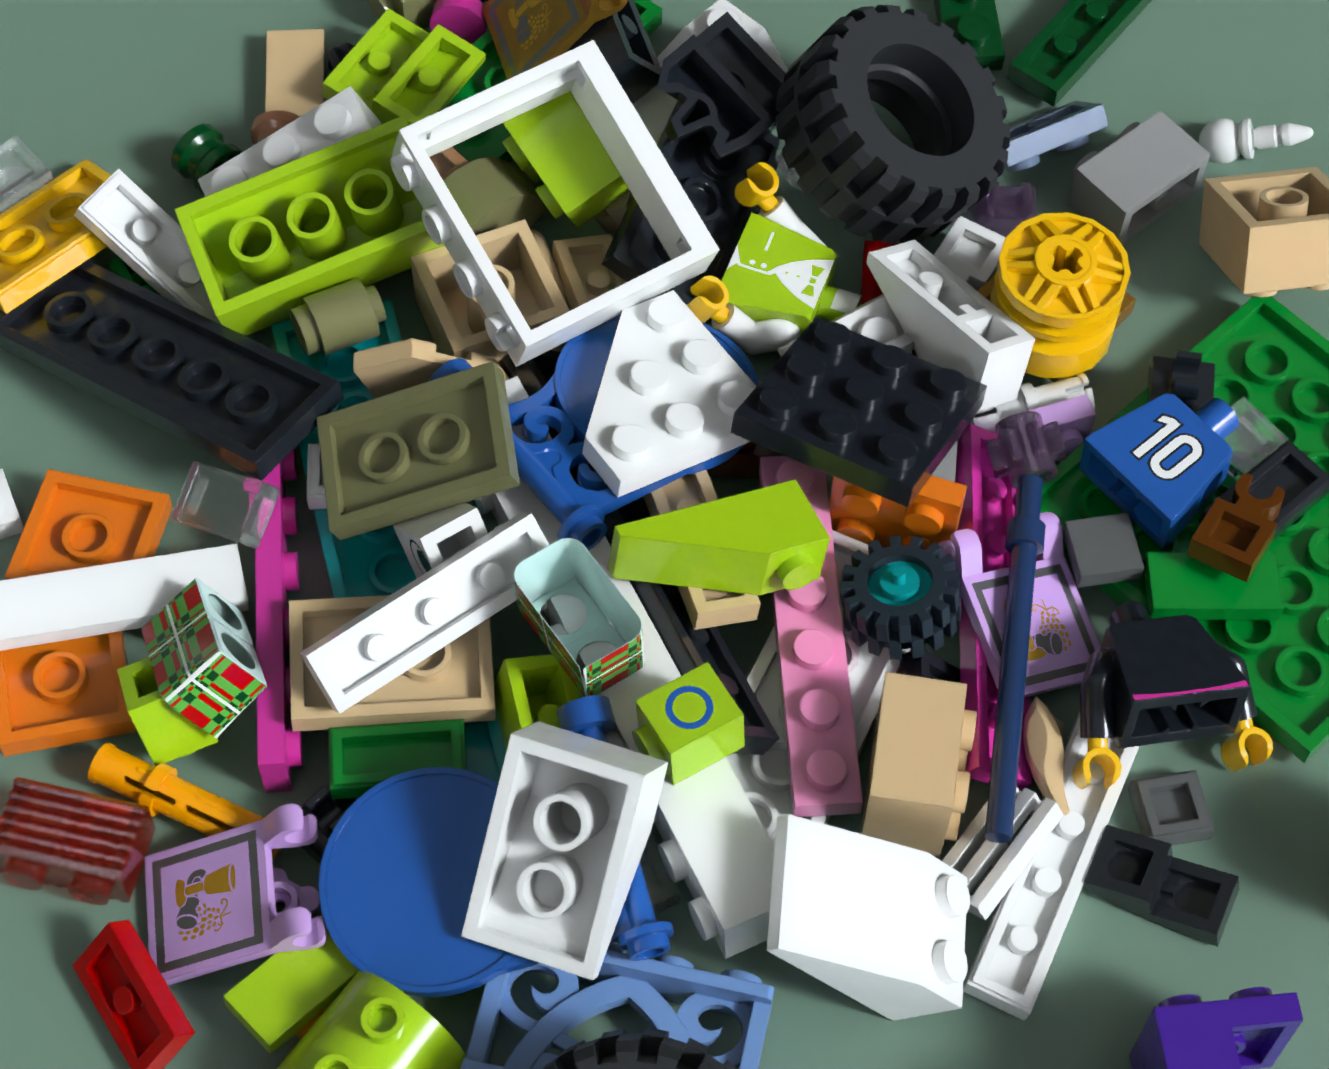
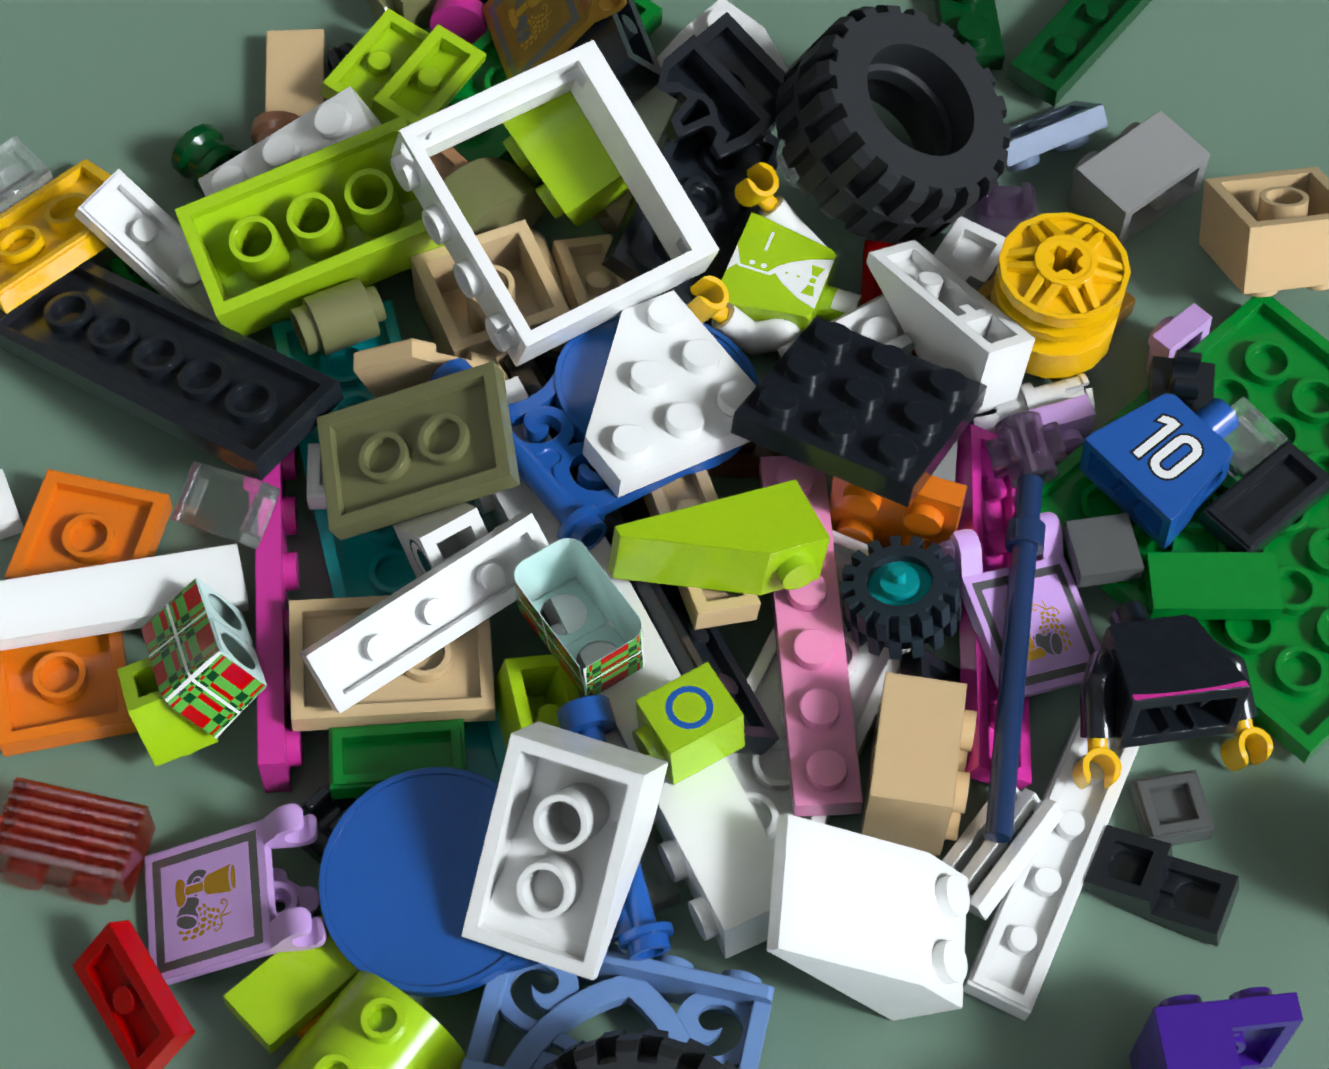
(166, 793): light orange pin -> none
(1045, 752): tan bar -> none
(1178, 333): none -> lavender plate
(1229, 140): white bar -> none
(1237, 532): reddish brown plate -> none

